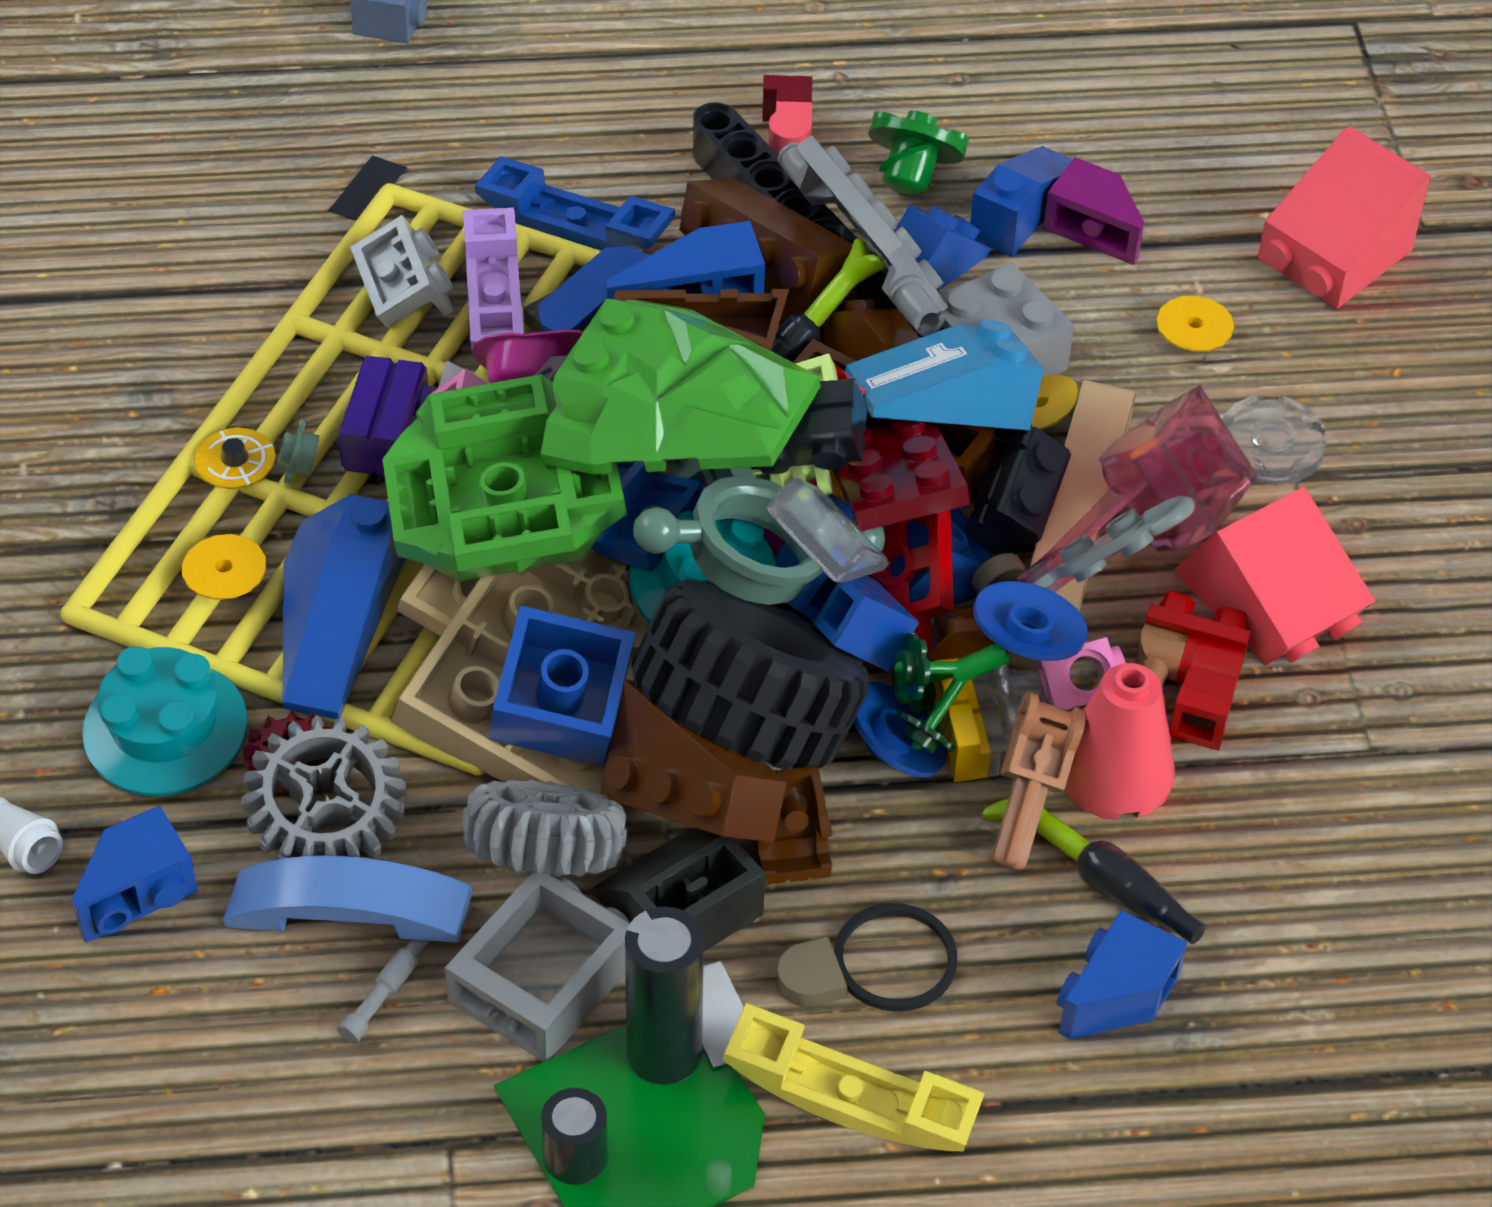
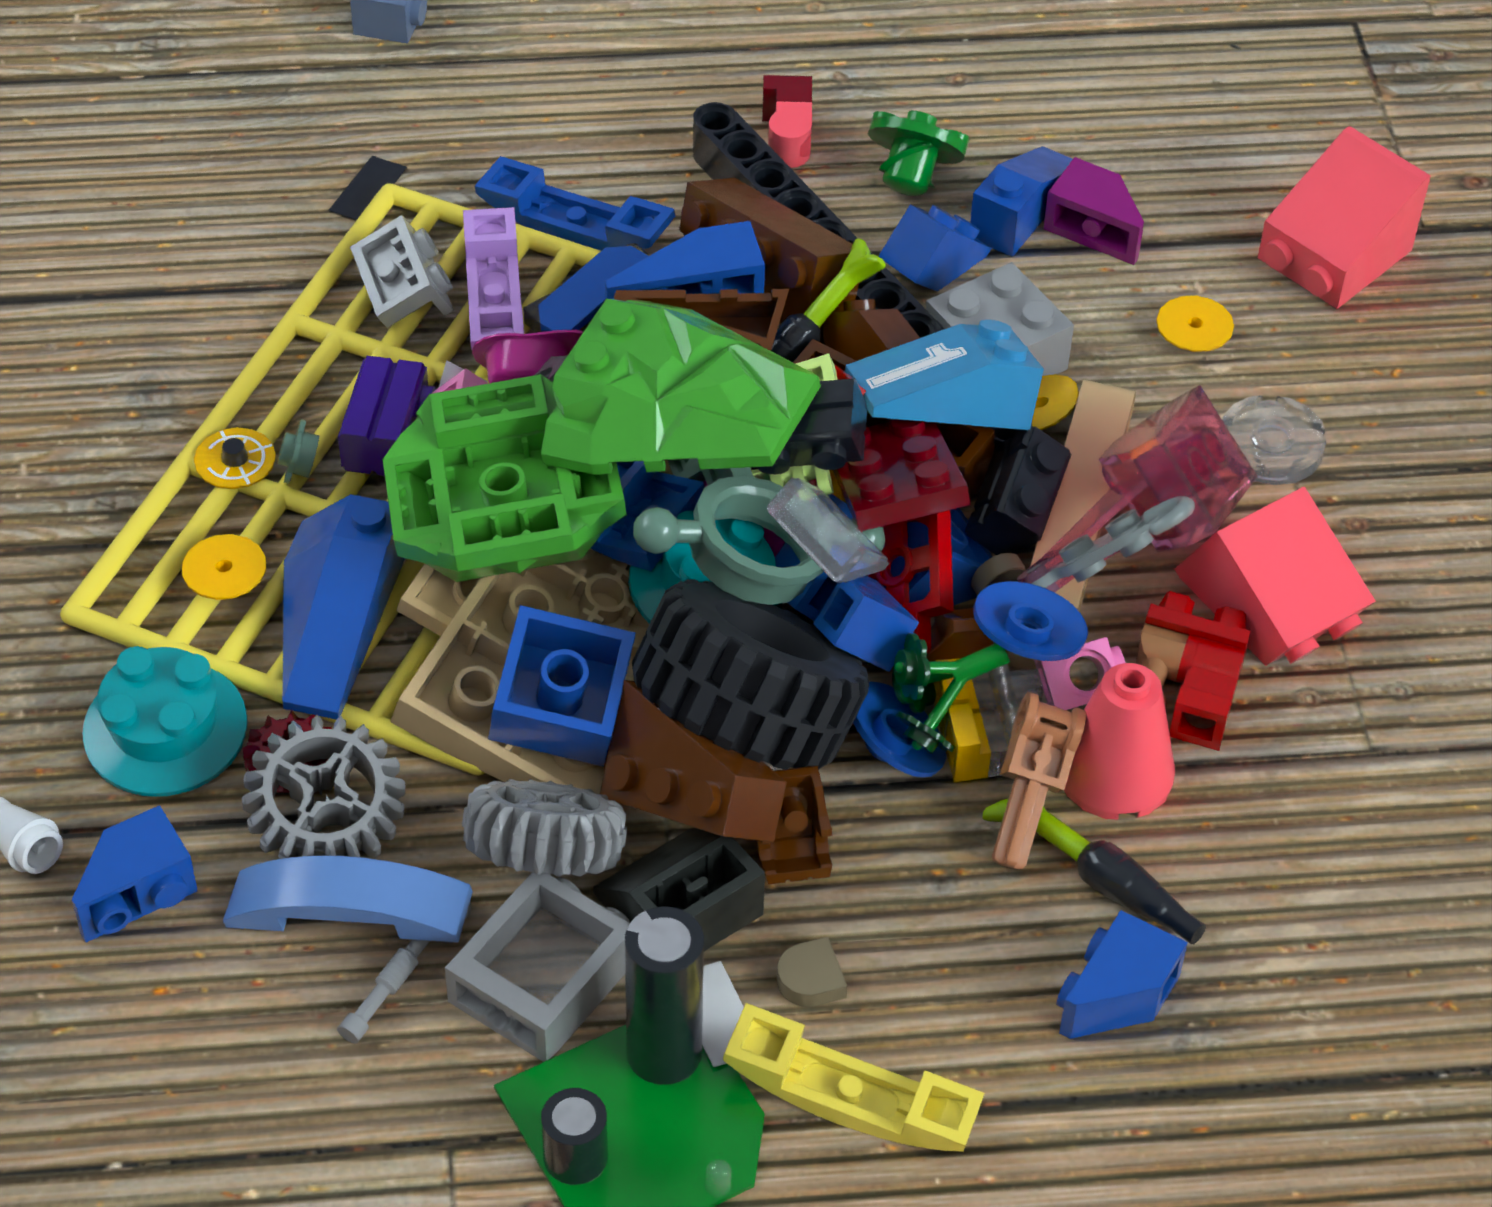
(824, 181): light grey plate -> none
(905, 910): black piece -> none

